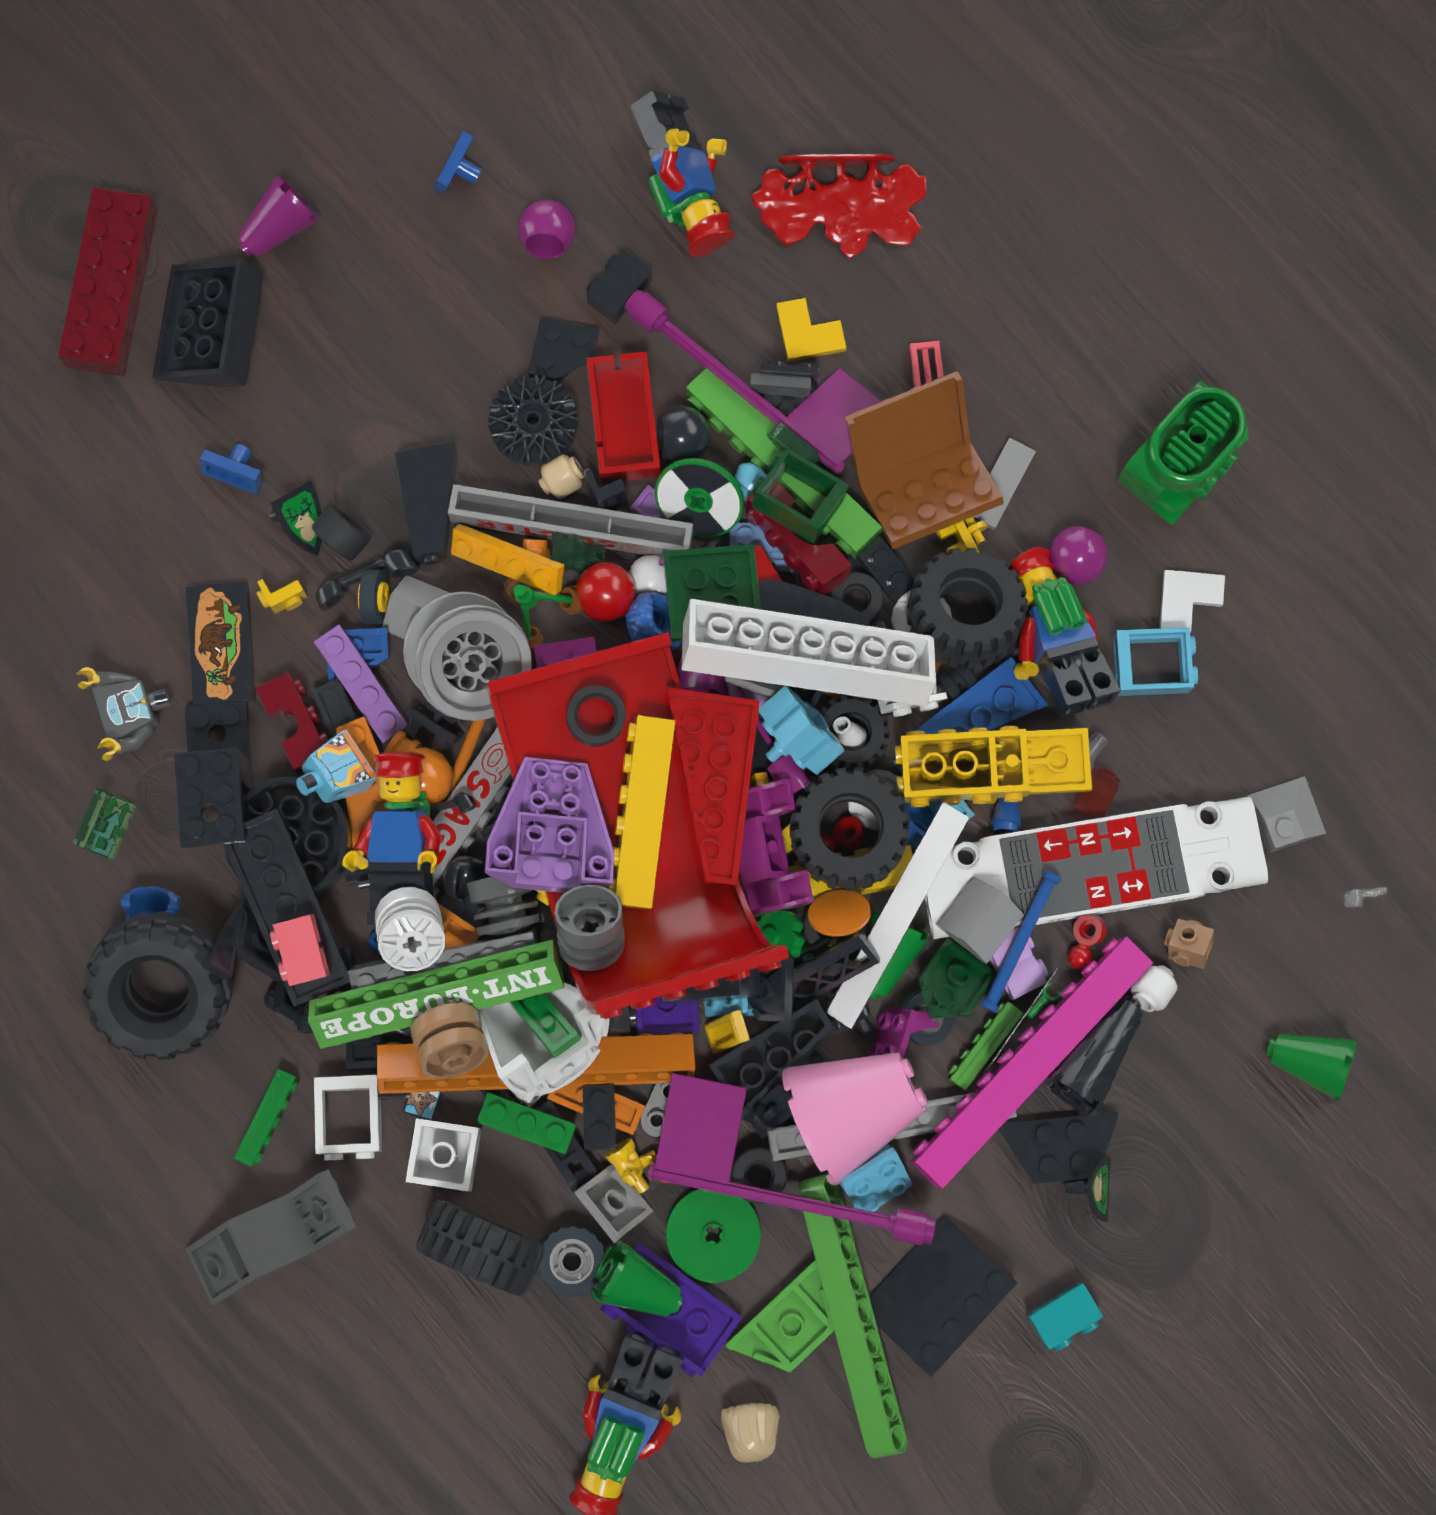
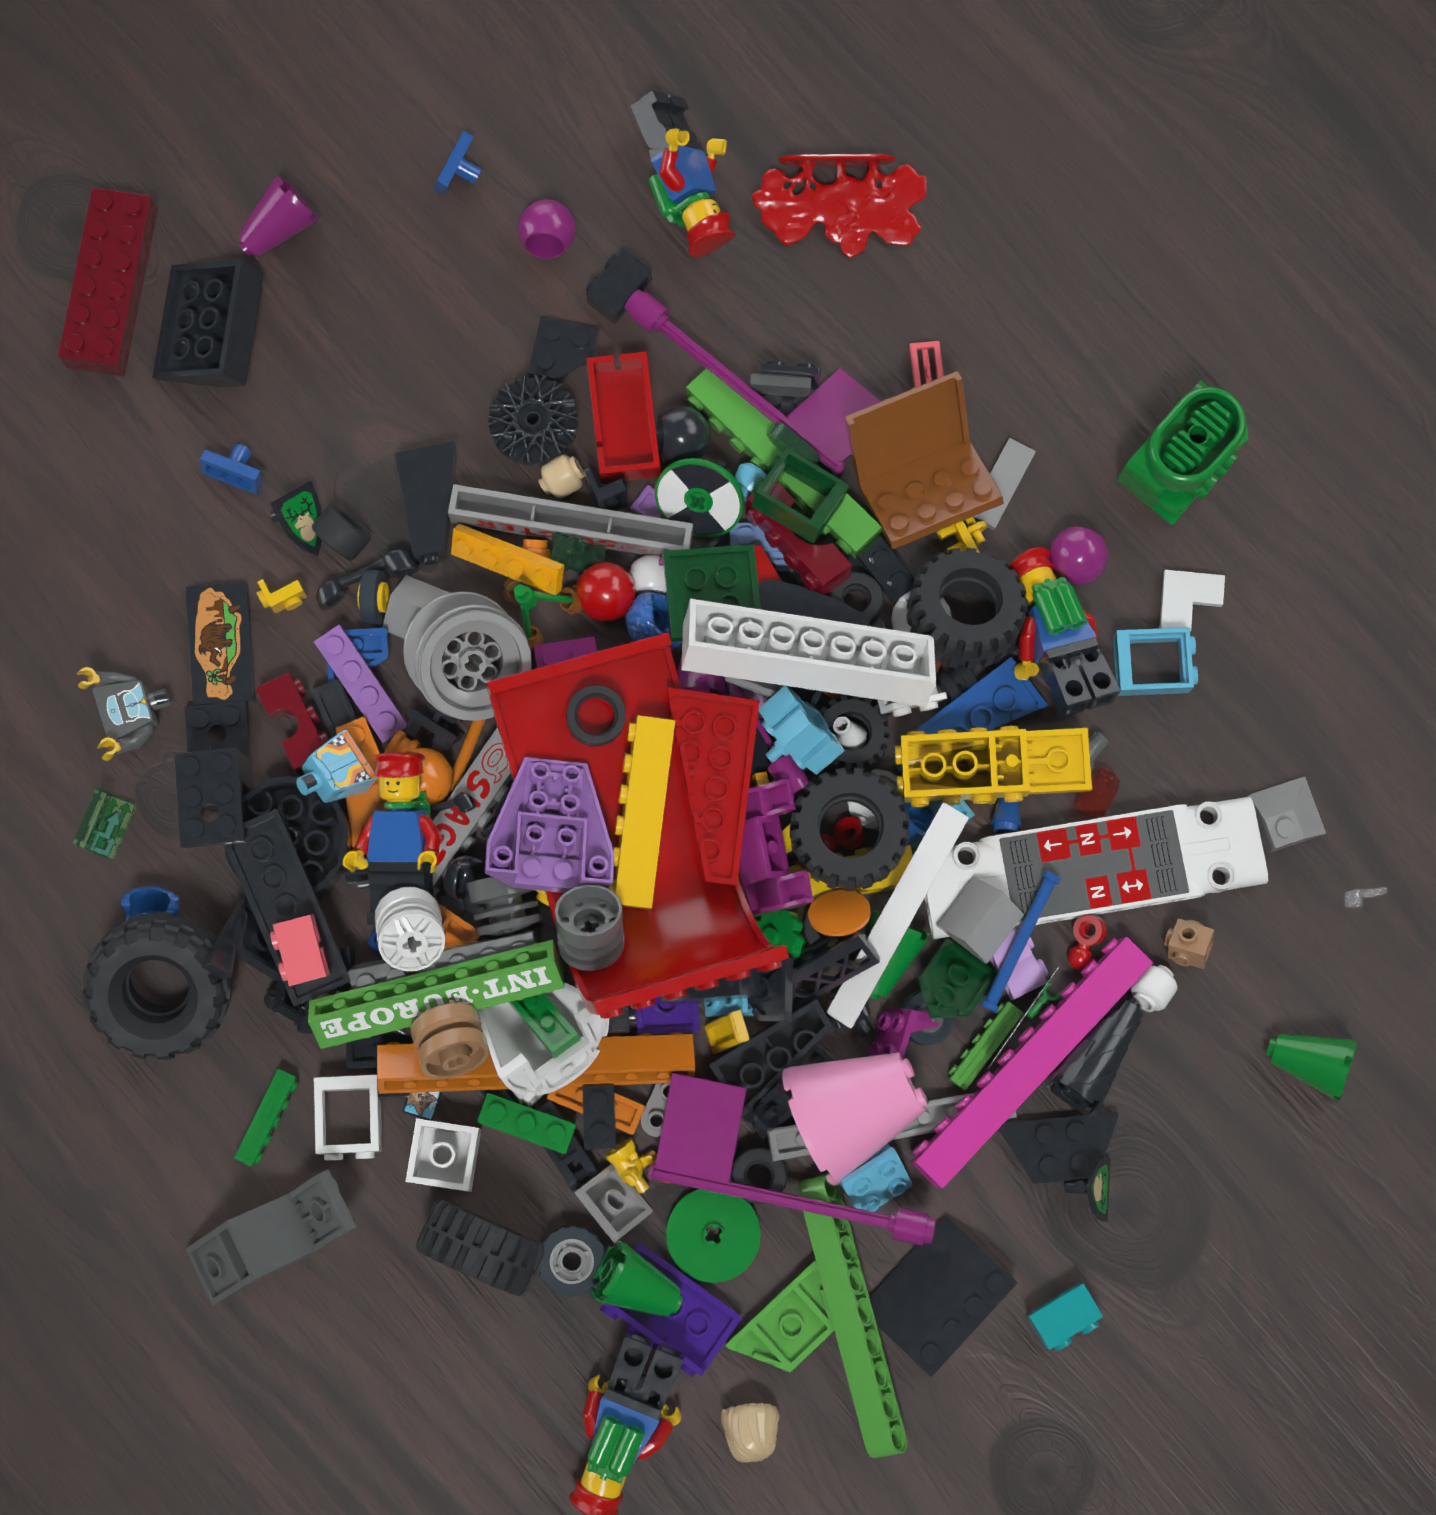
(804, 340): yellow tile -> none

